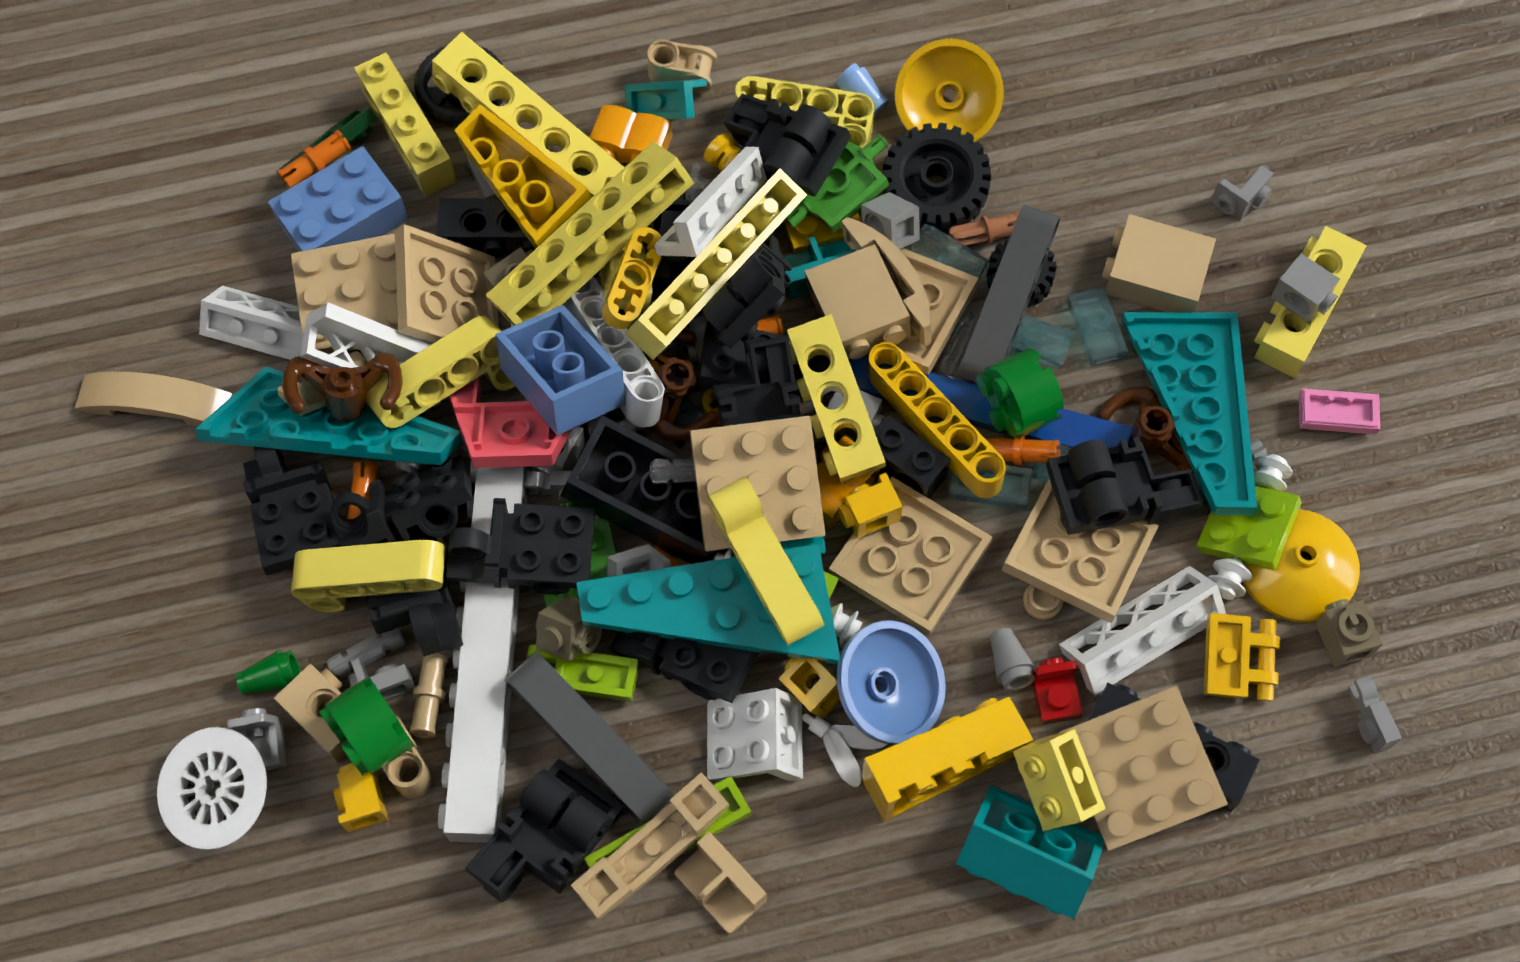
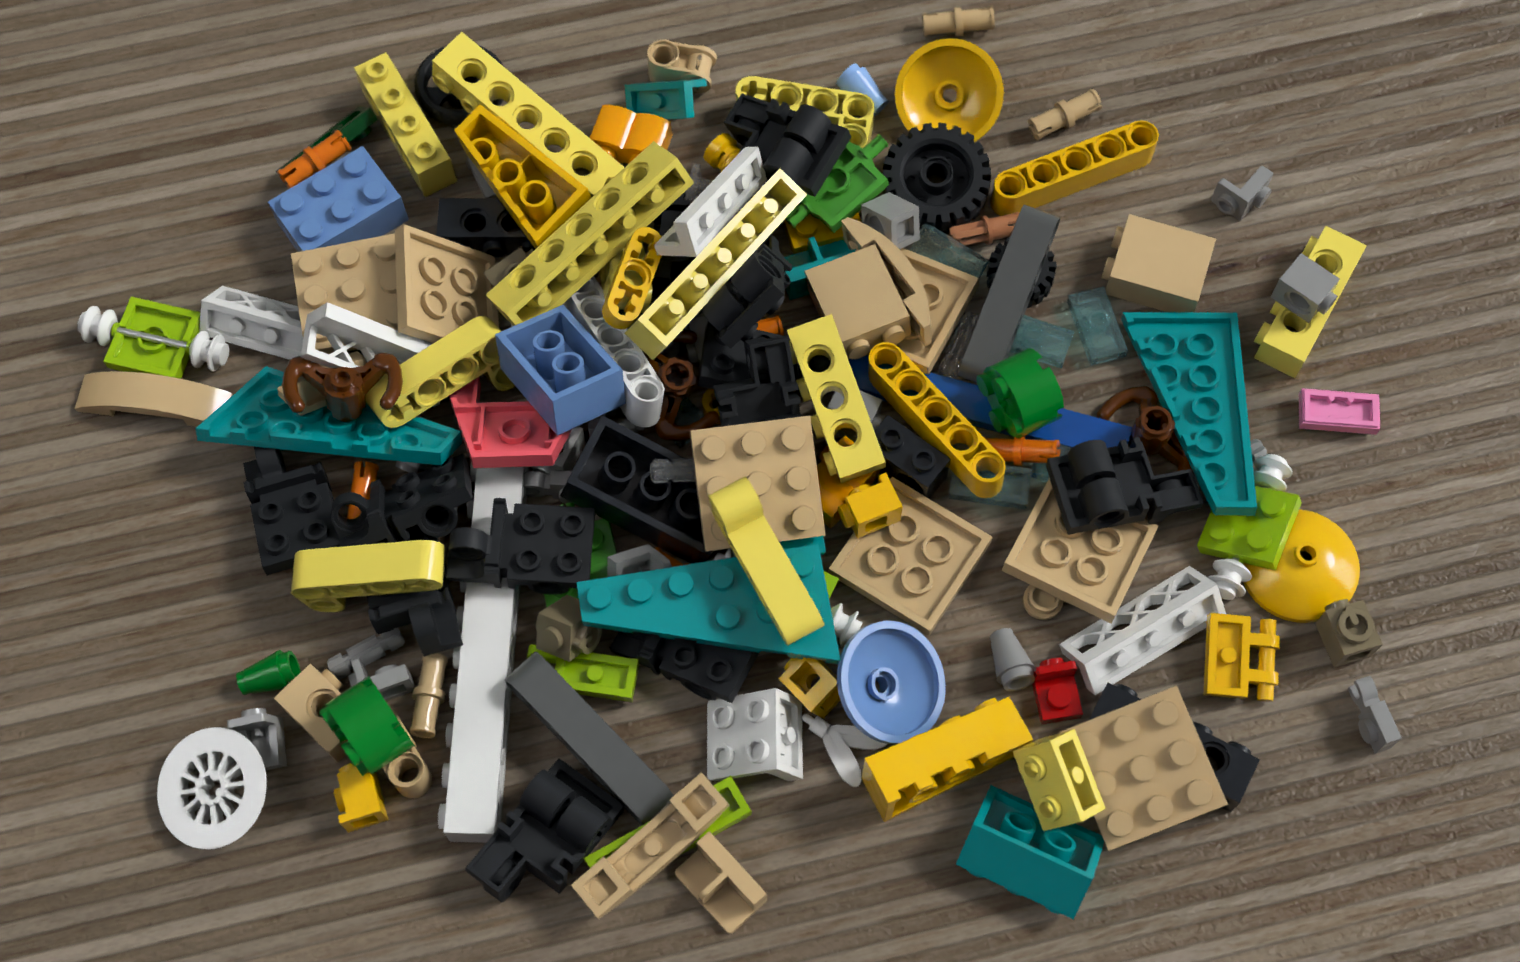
(153, 338): none -> lime plate
(958, 21): none -> tan pin
(1064, 114): none -> tan pin
(1086, 157): none -> yellow beam

